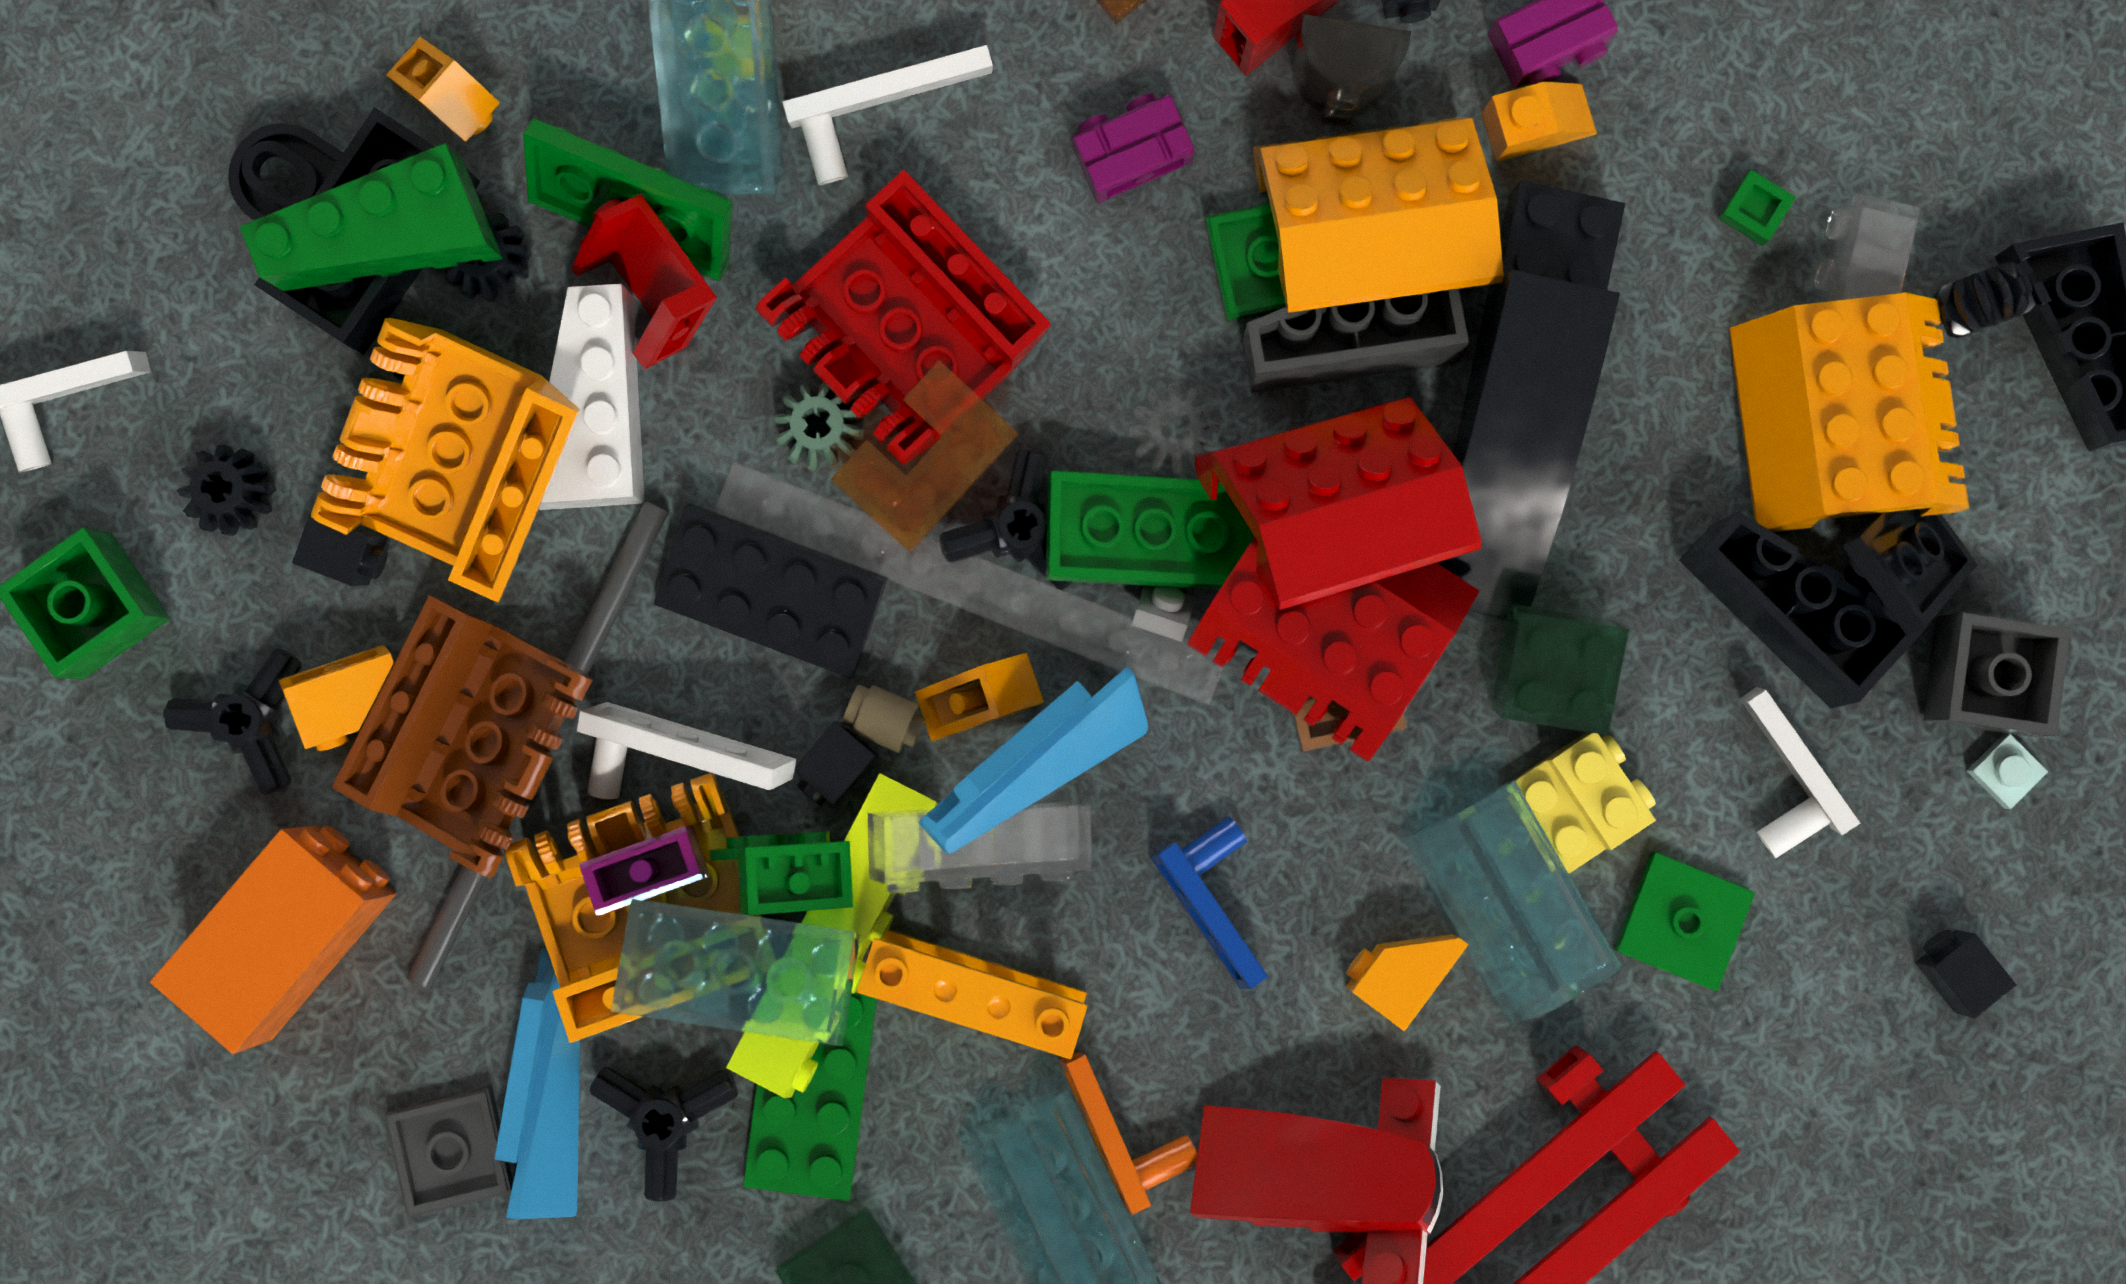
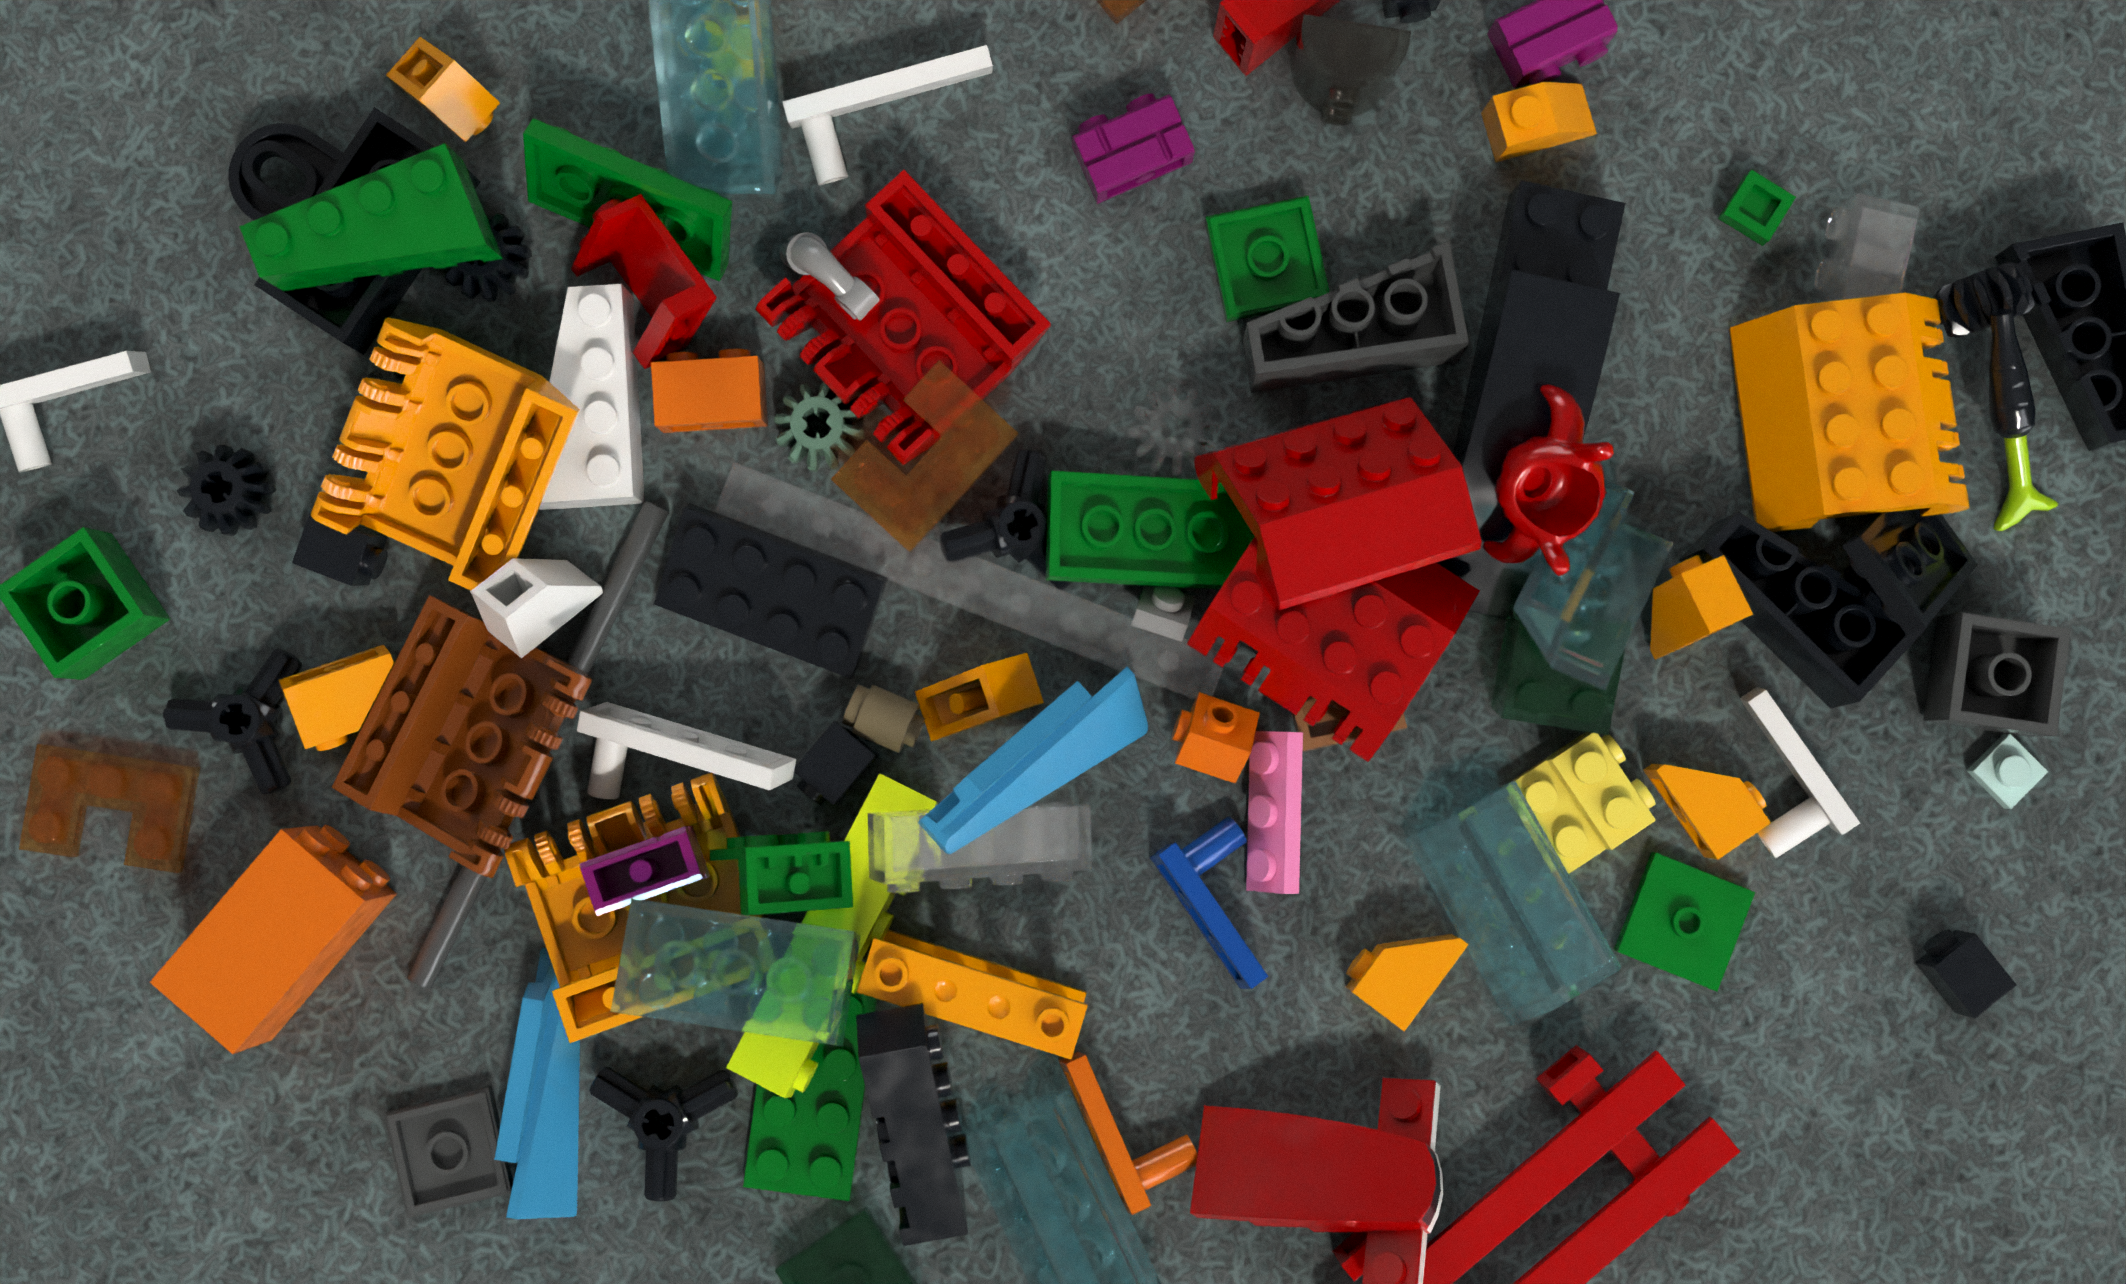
(154, 791): none -> clear orange plate
(532, 600): none -> white slope
(709, 392): none -> orange brick
(809, 256): none -> light grey piece
(915, 1121): none -> black wedge
(1215, 737): none -> orange brick
(1274, 812): none -> bright pink plate
(1381, 213): light orange slope -> none
(1550, 487): none -> red piece
(1593, 608): none -> clear light blue slope
(1695, 604): none -> light orange slope
(1711, 807): none -> light orange slope
(2012, 418): none -> black piece

